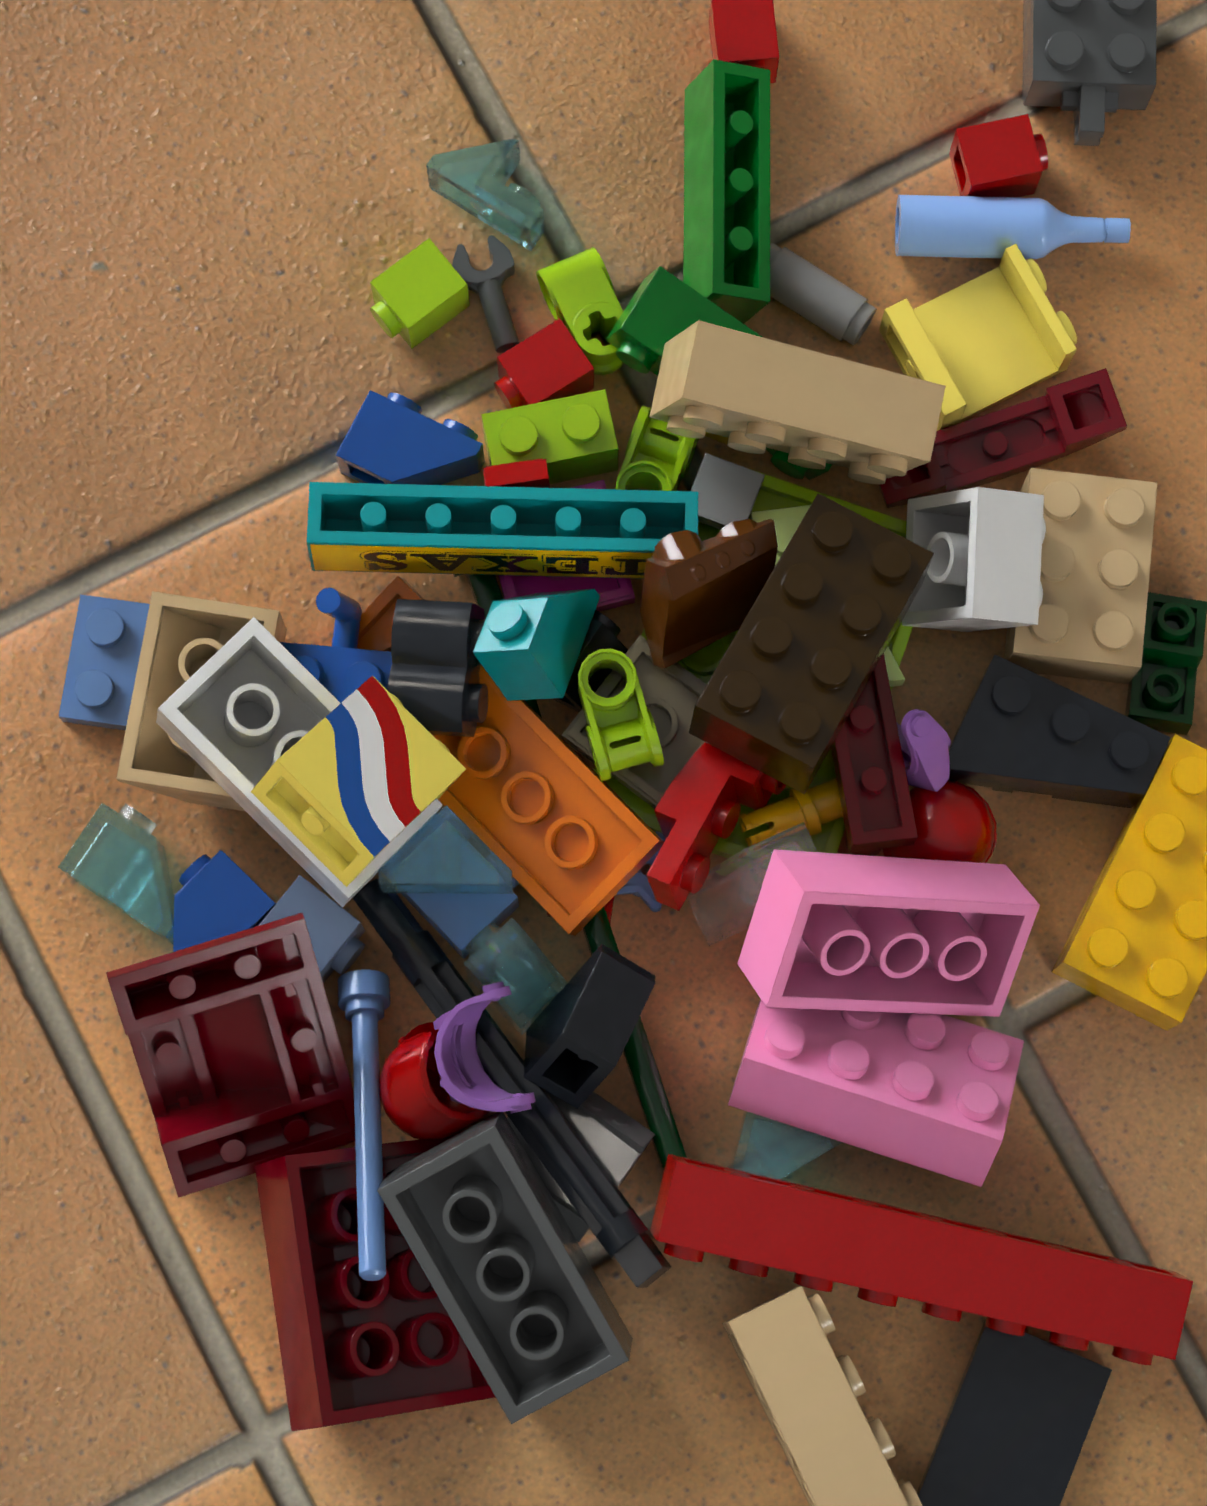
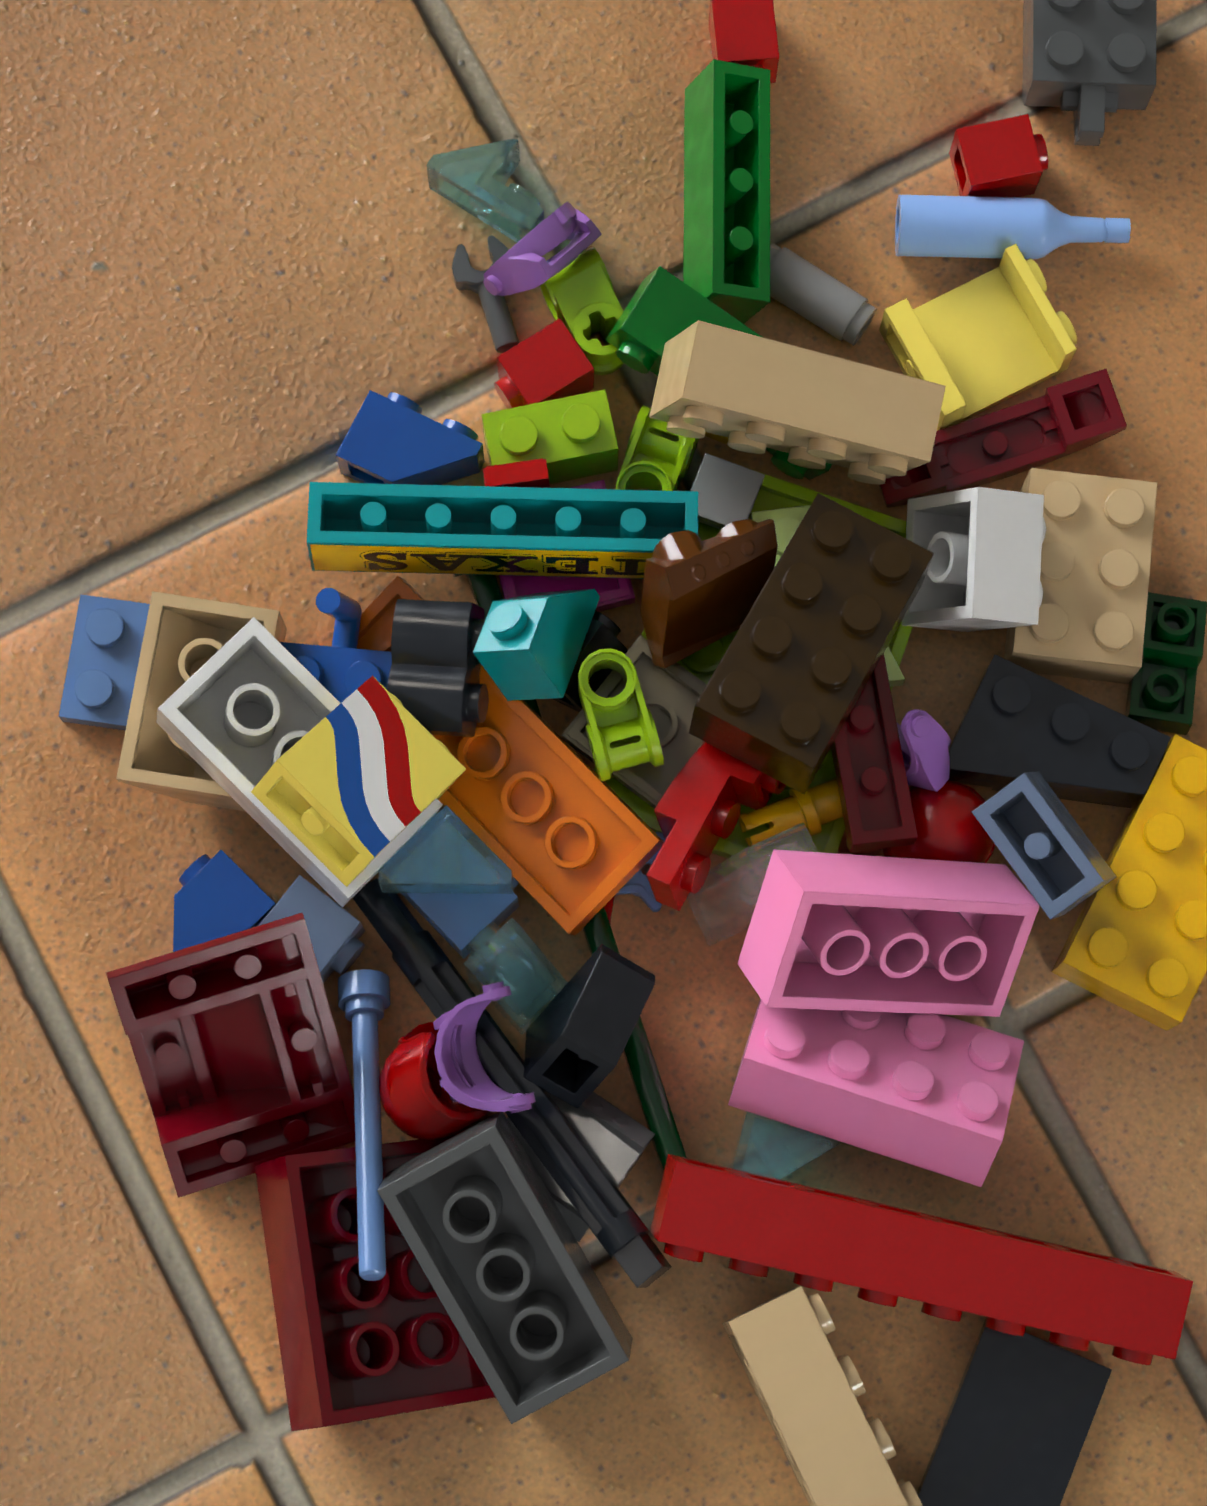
(125, 867): clear light blue slope -> none
(418, 294): lime brick -> none
(523, 264): none -> medium lavender helmet
(1044, 844): none -> sand blue brick

